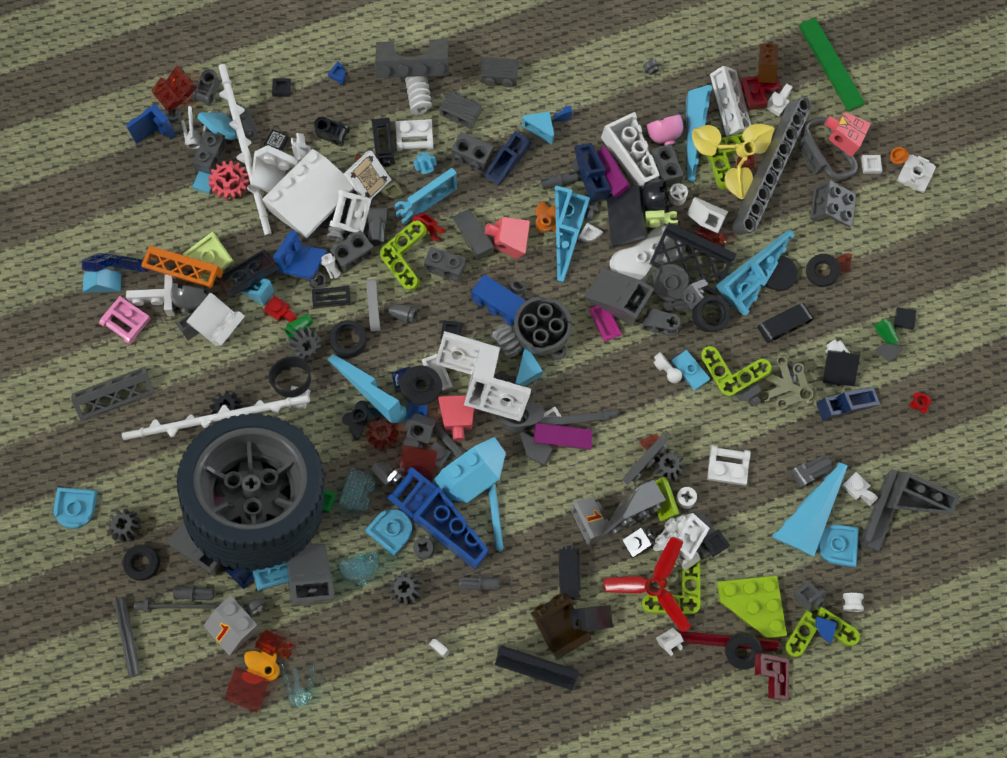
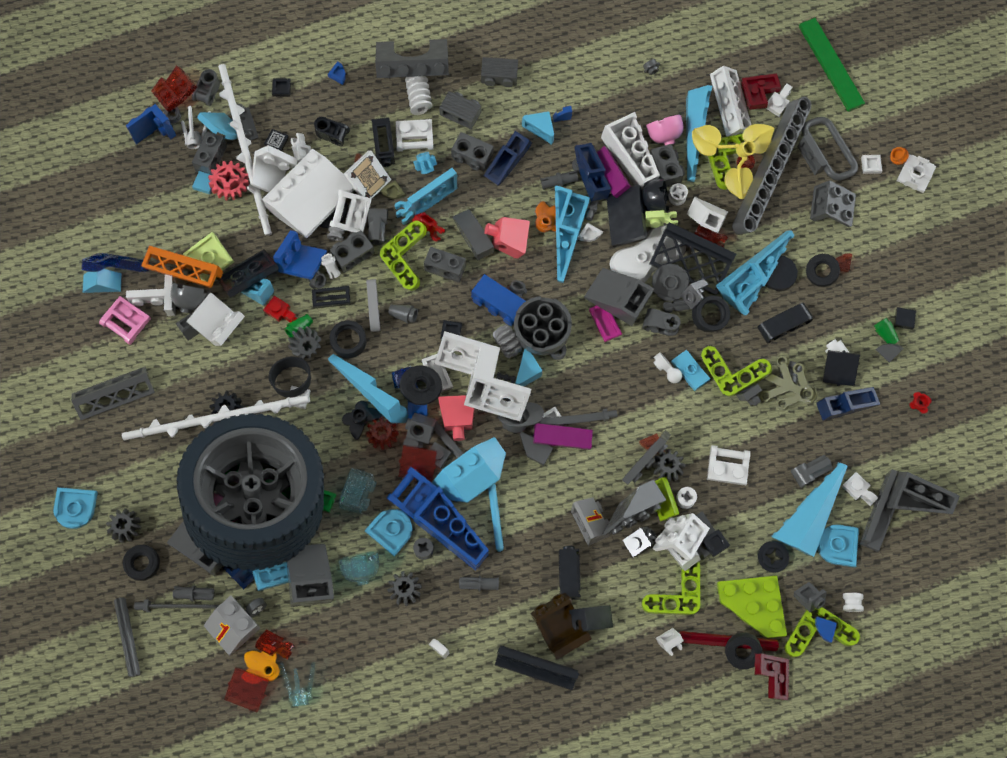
(386, 473): flat silver bracket -> none
(662, 570): red piece -> none
(768, 63): reddish brown brick -> none
(780, 552): none -> black gear
(847, 132): coral torso -> none

